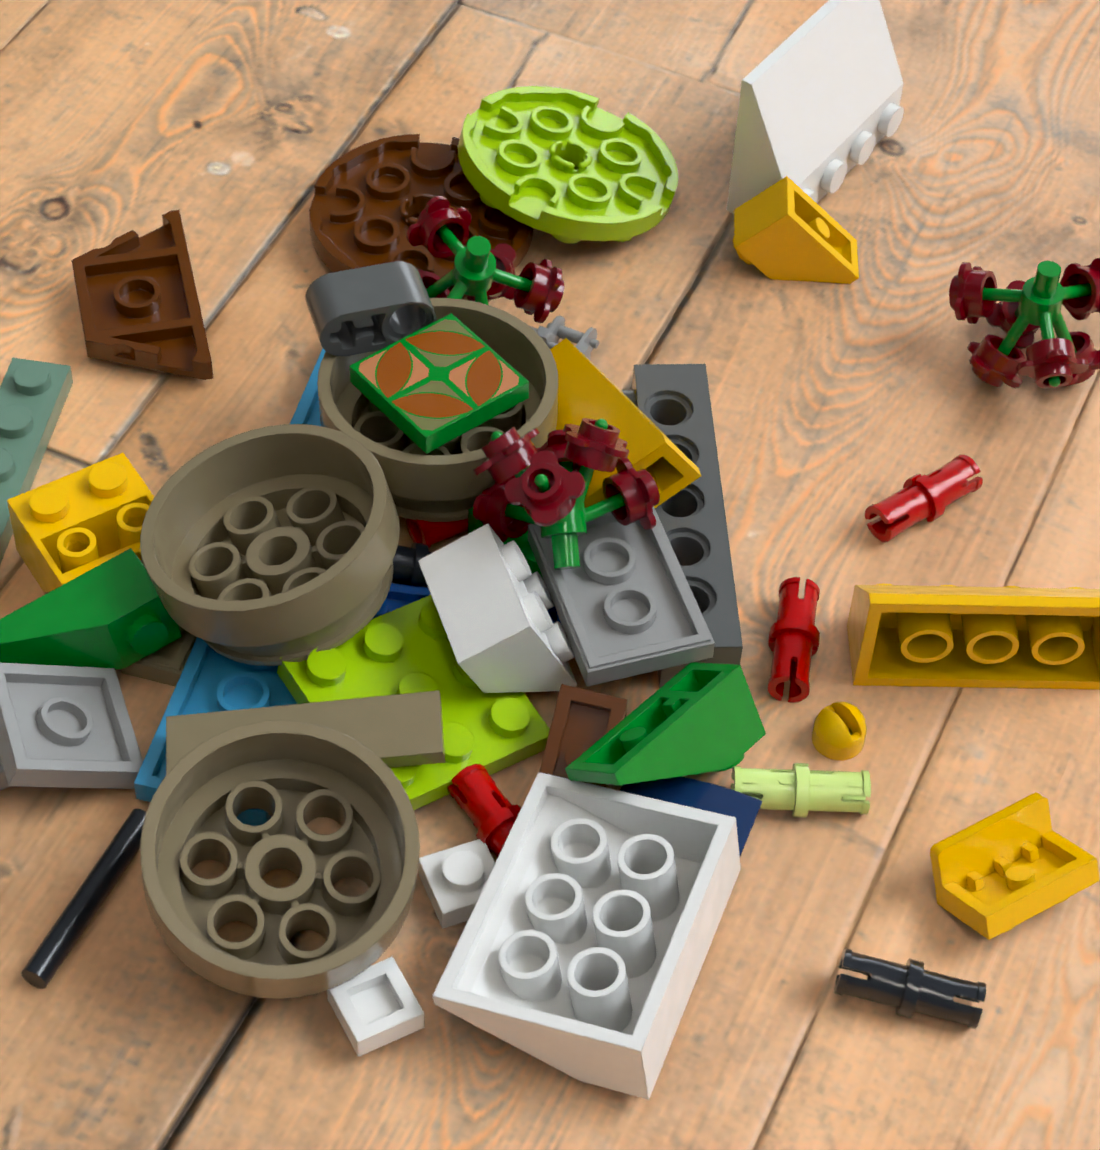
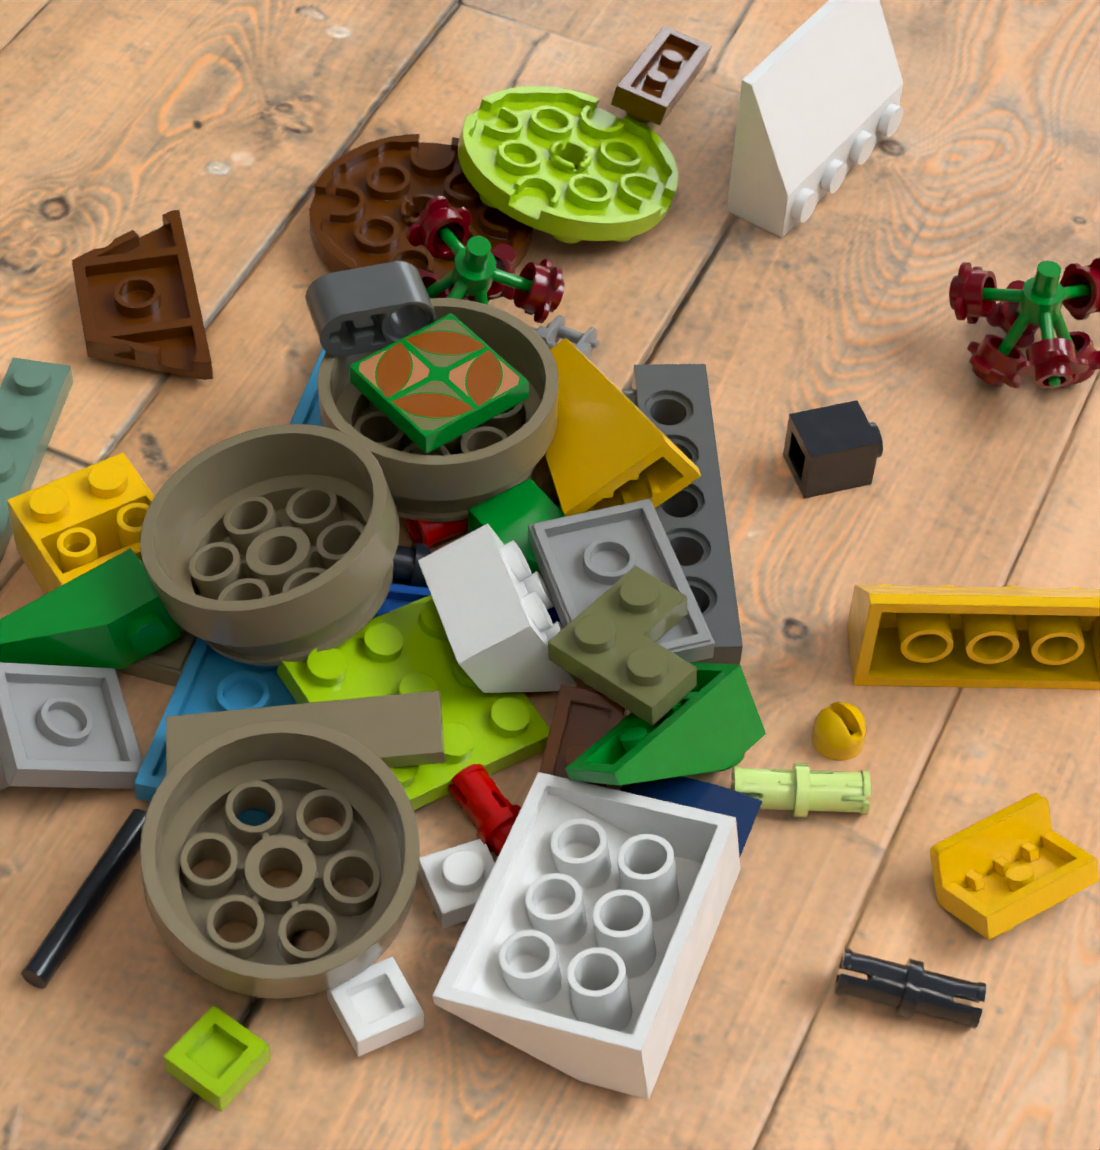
(217, 1058): none -> lime plate
(556, 485): dark red plant -> none
(617, 649): none -> olive plate
(660, 76): none -> plate
(793, 237): yellow slope -> none
(793, 640): red pin -> none
(832, 448): none -> black brick
(923, 498): red pin -> none

